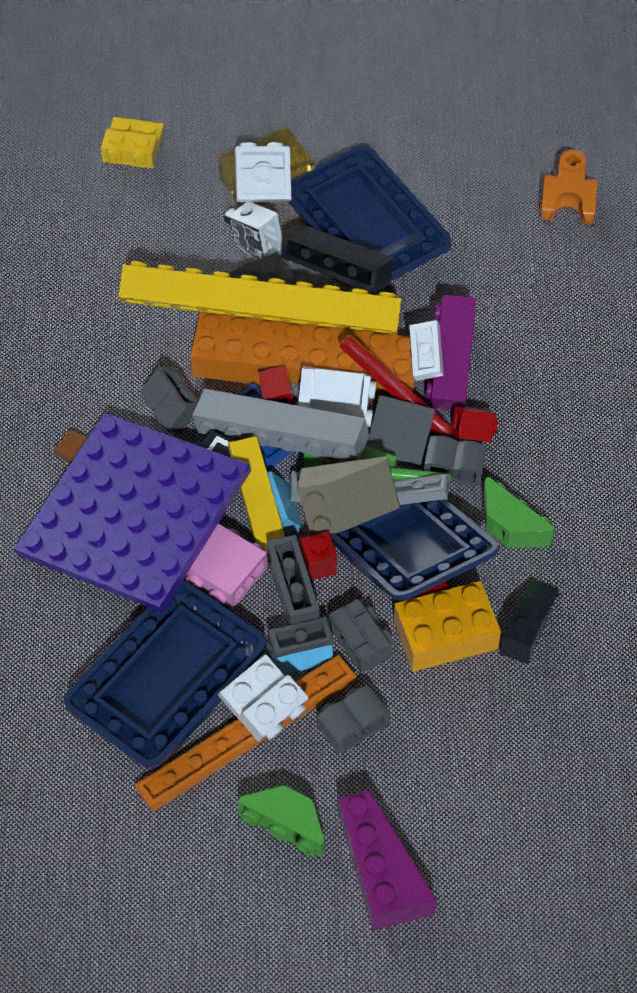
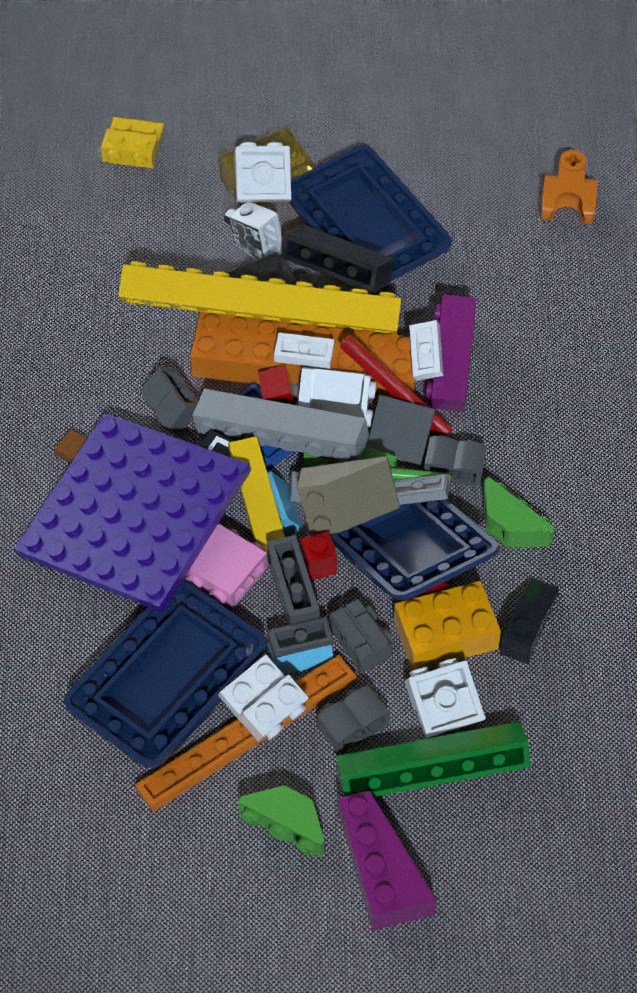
(304, 350): none -> white plate
(434, 761): none -> green brick
(444, 697): none -> white plate
(474, 424): red brick -> none

